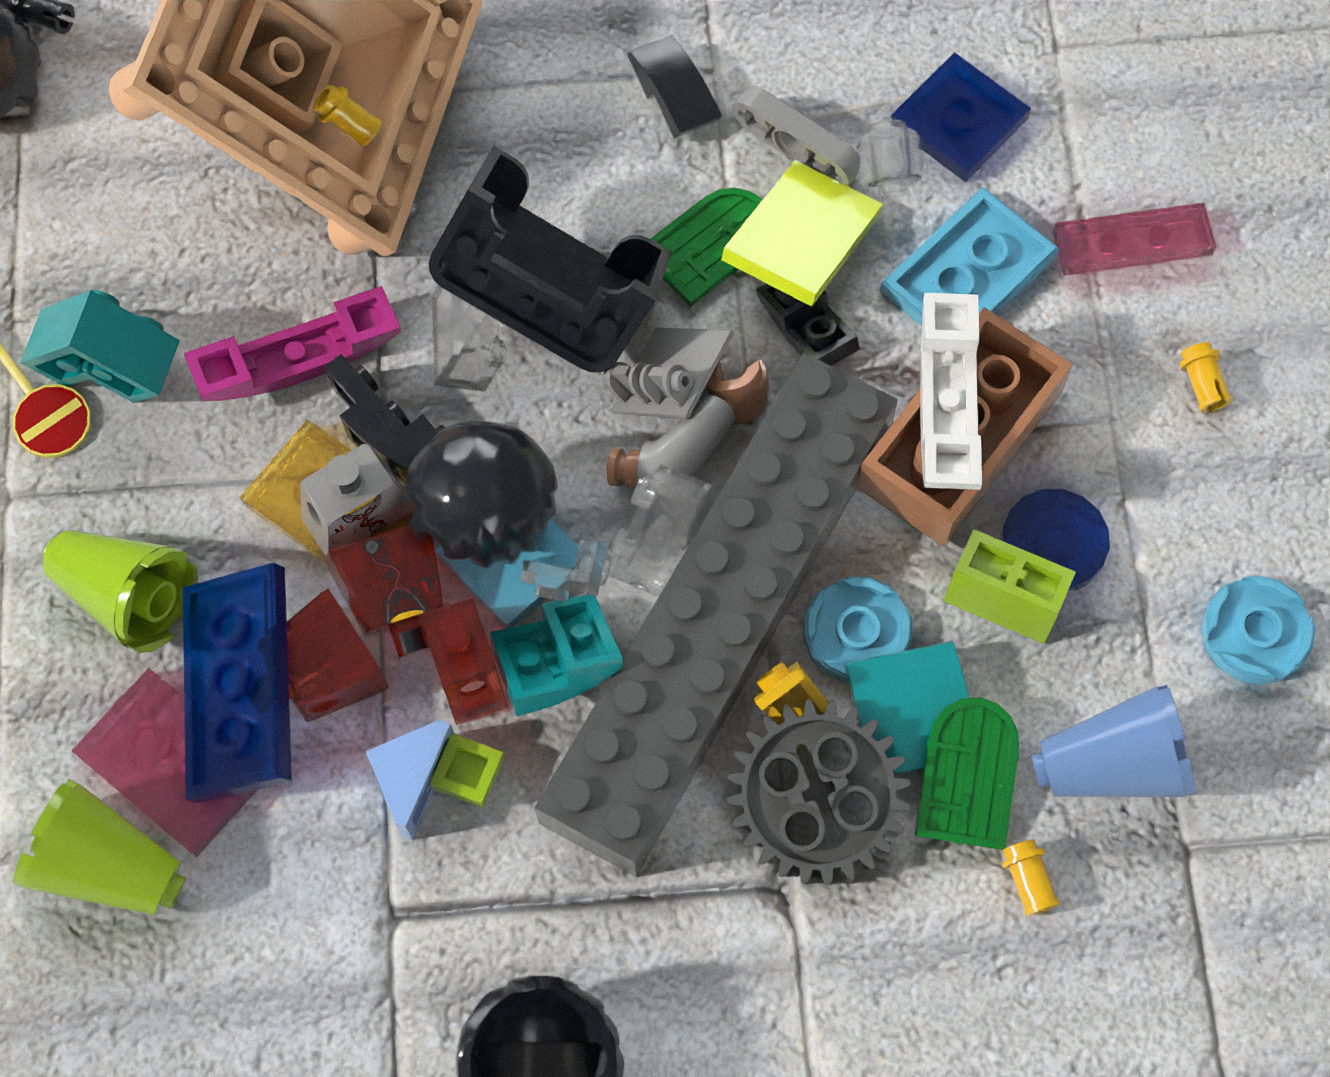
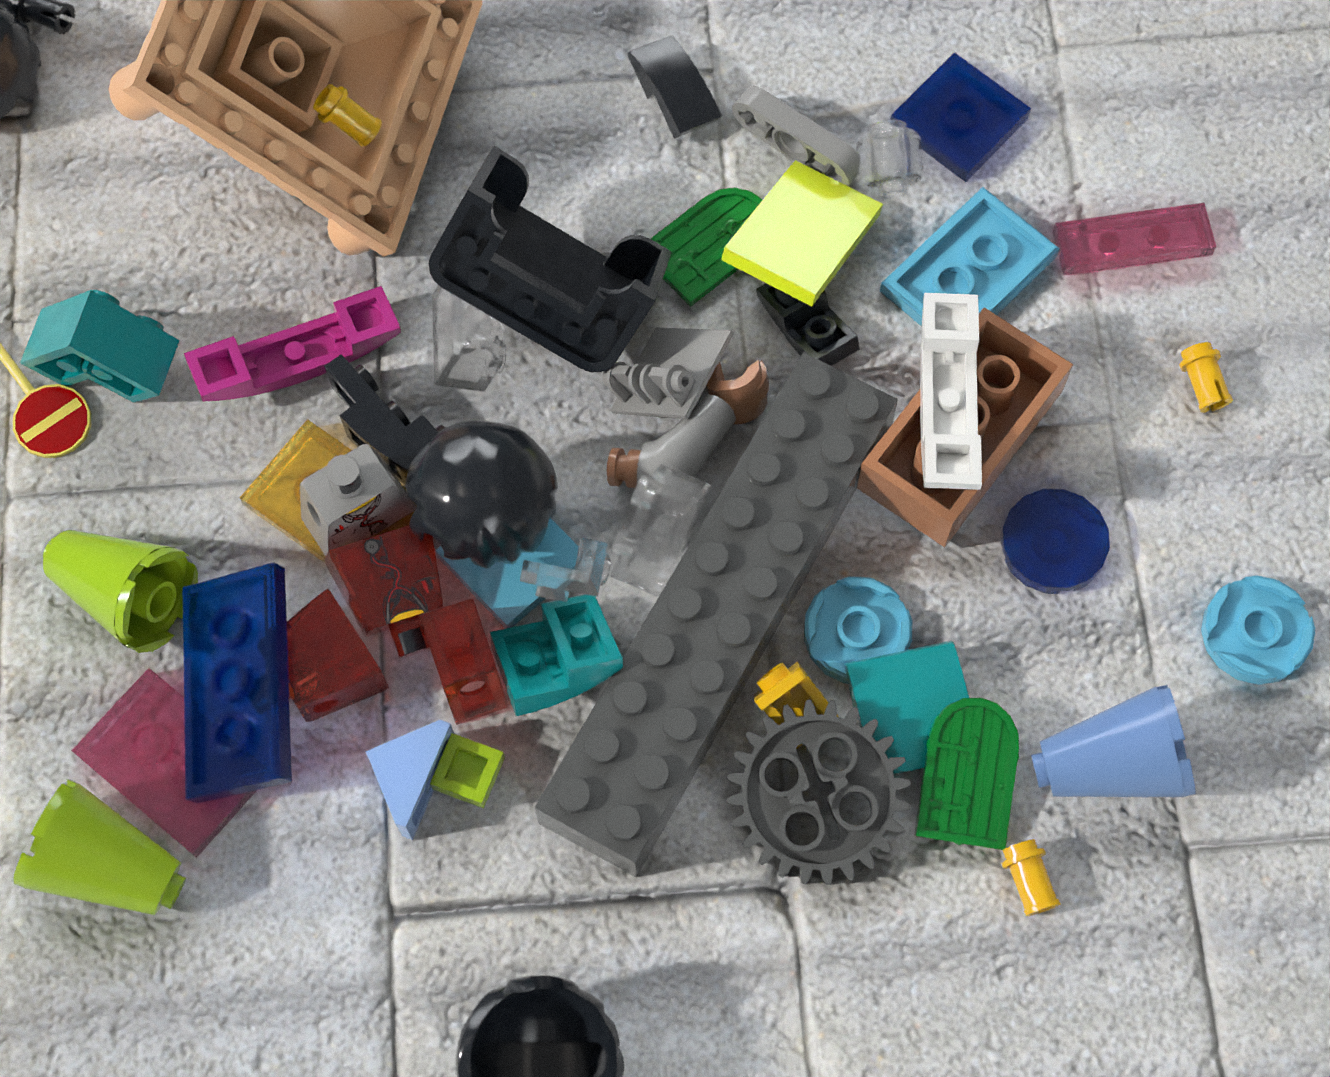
(1009, 586): lime hinge -> none

